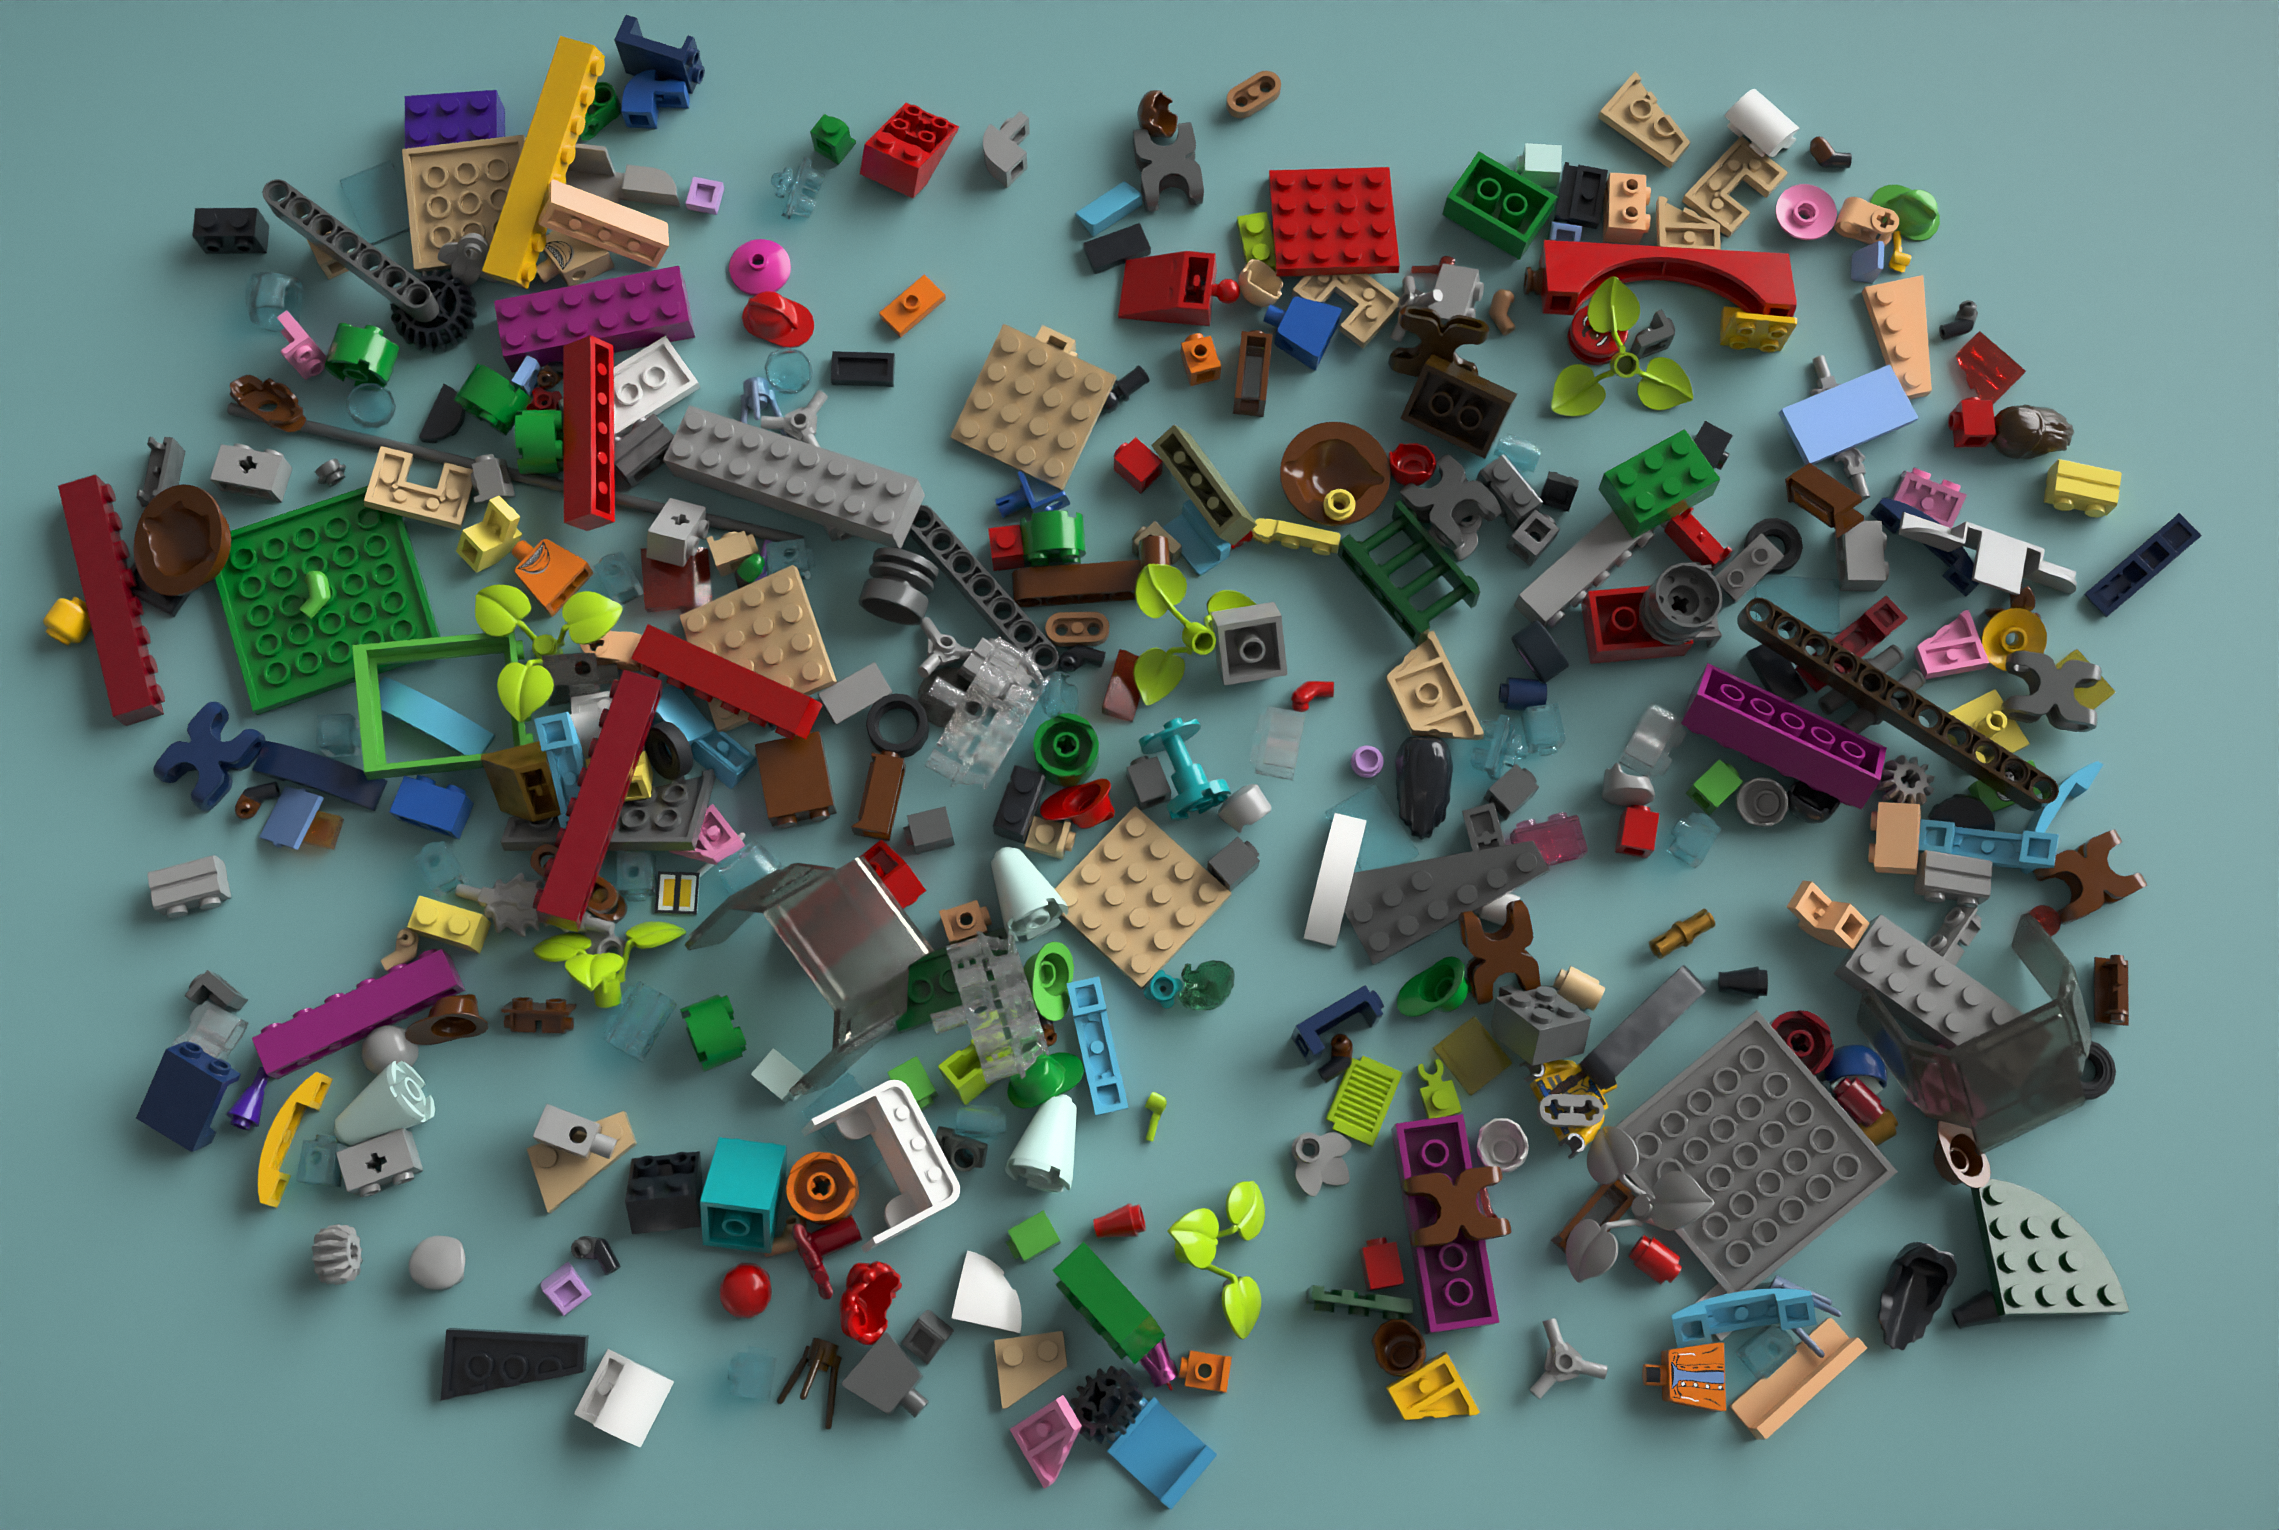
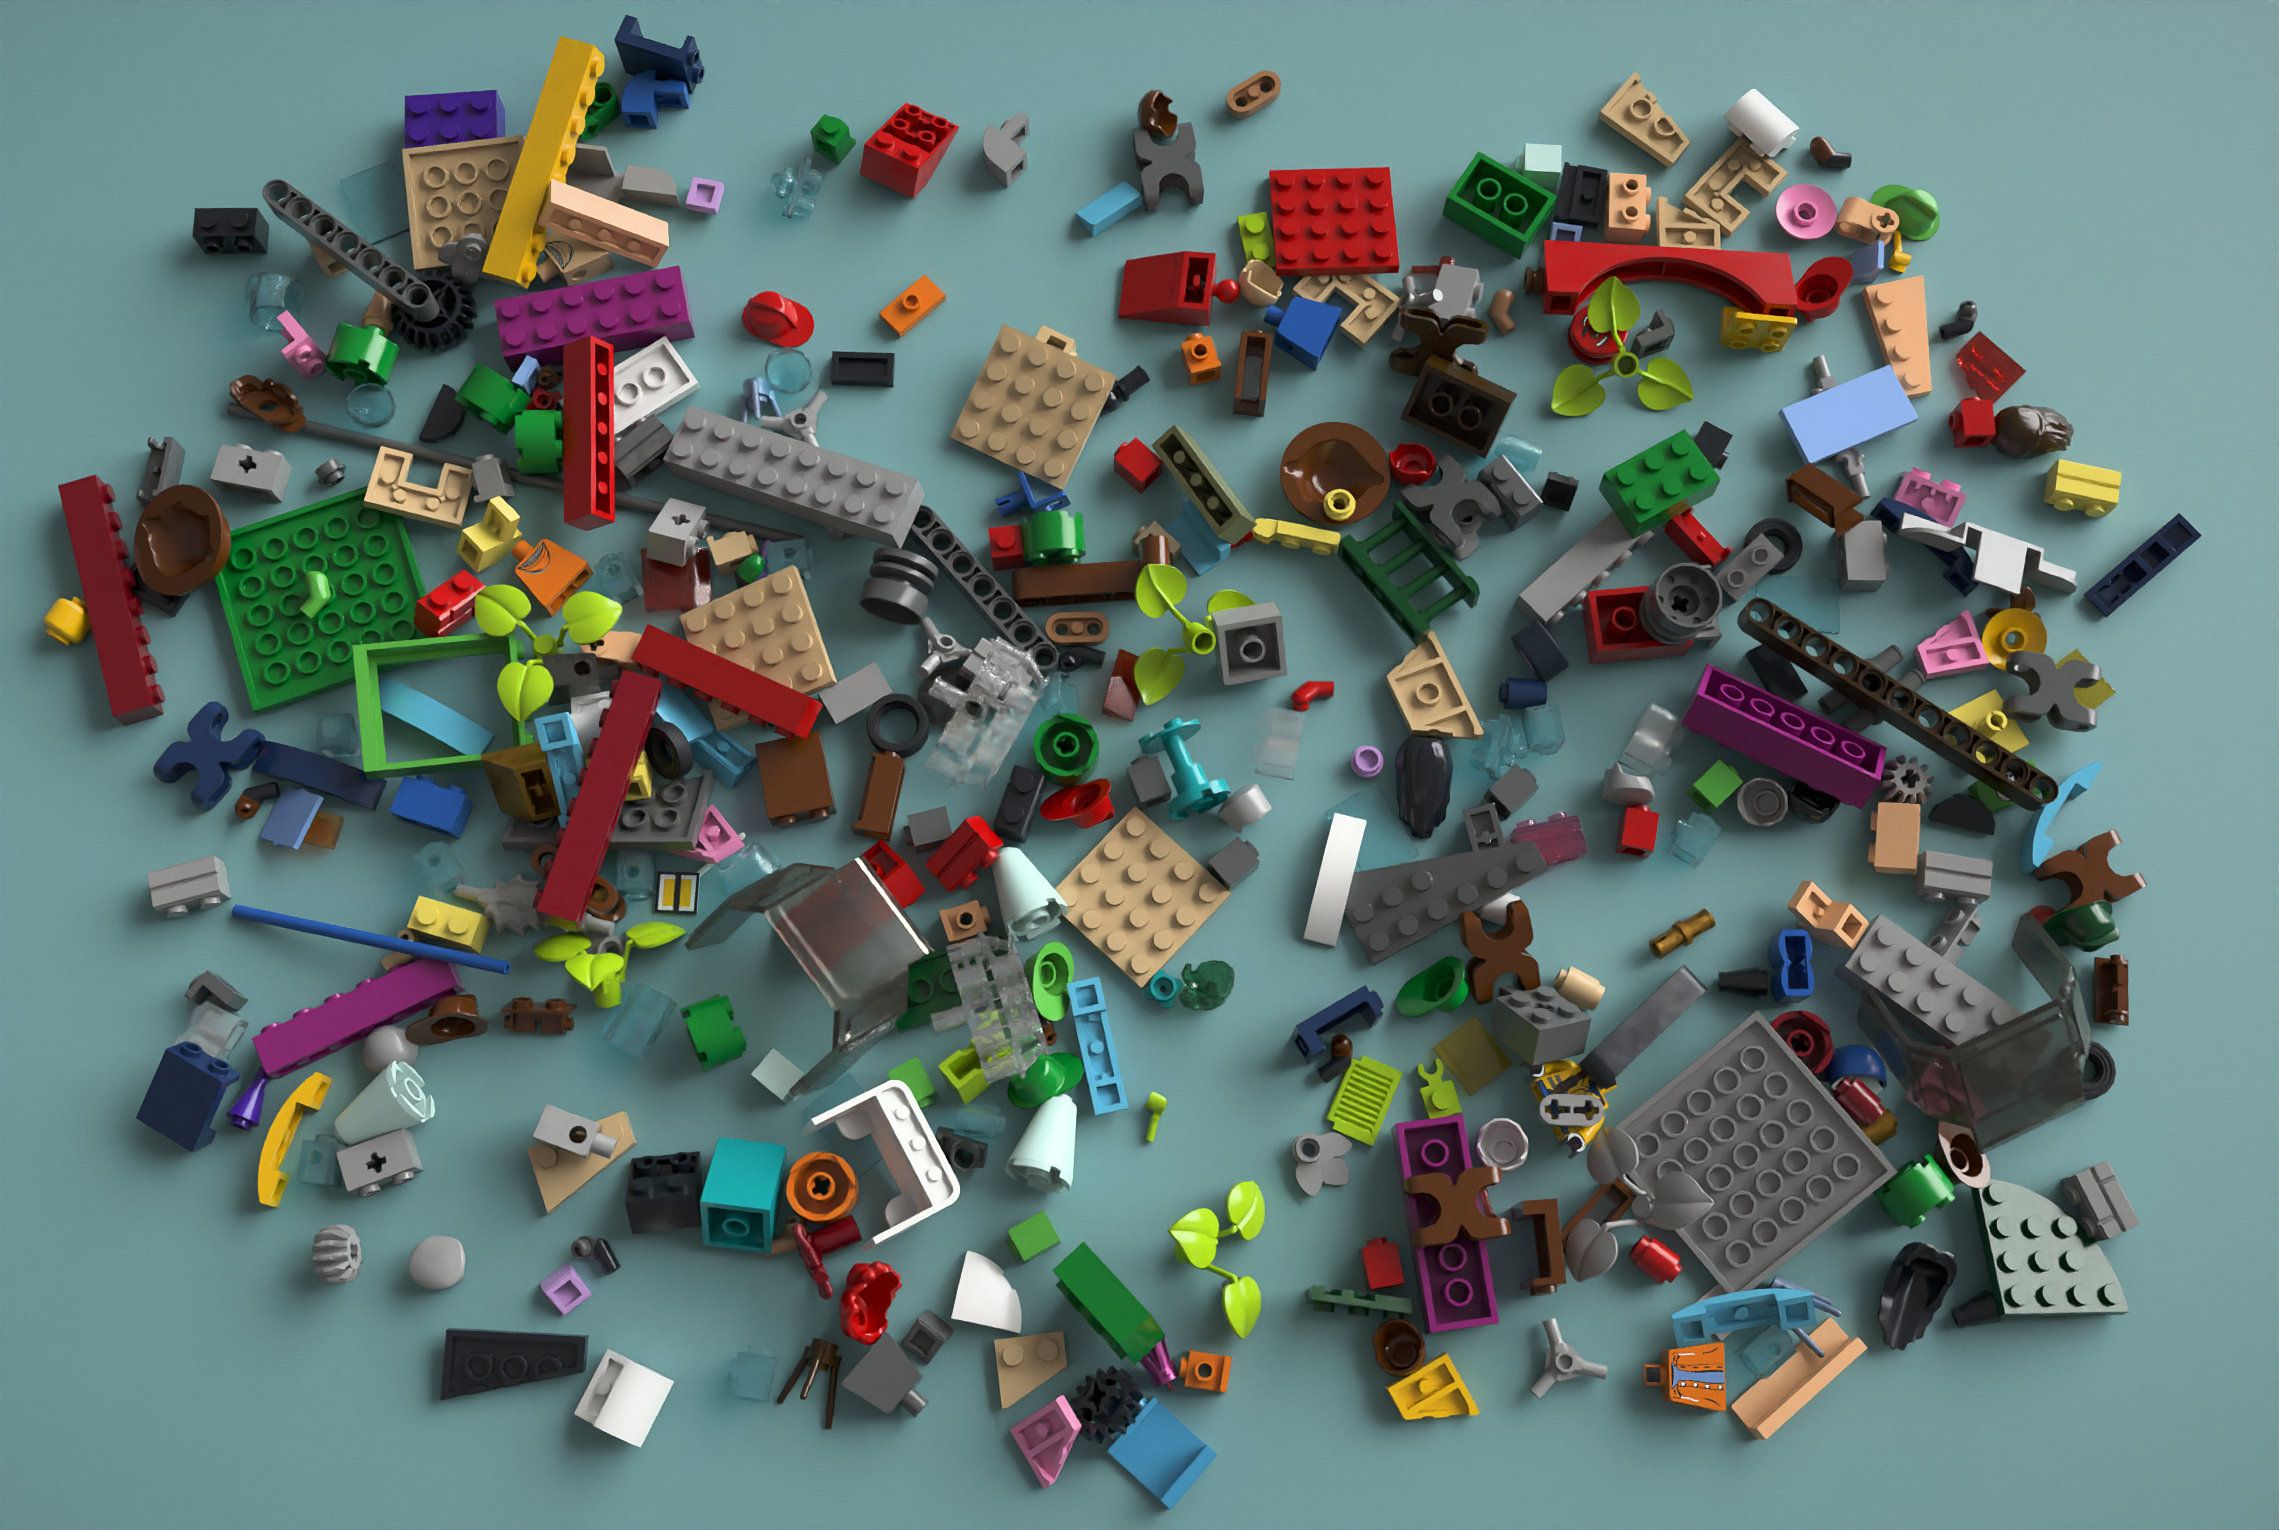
(371, 939): none -> blue piece
(379, 314): none -> light nougat cone
(447, 605): none -> red brick
(745, 1290): red hair -> none
(759, 278): dark pink dish -> none
(964, 854): none -> red brick
(1050, 837): tan bracket -> none
(1116, 248): black tile -> none
(1122, 1222): red cone -> none
(1525, 546): flat silver brick -> none
(1548, 1244): none -> reddish brown panel
(1792, 974): none -> blue brick
(1821, 287): none -> red piece
(1863, 635): dark red slope -> none
(1915, 1191): none -> green brick
(2002, 848): medium azure slope -> none
(2084, 926): none -> dark green piece
(2100, 1201): none -> light grey brick

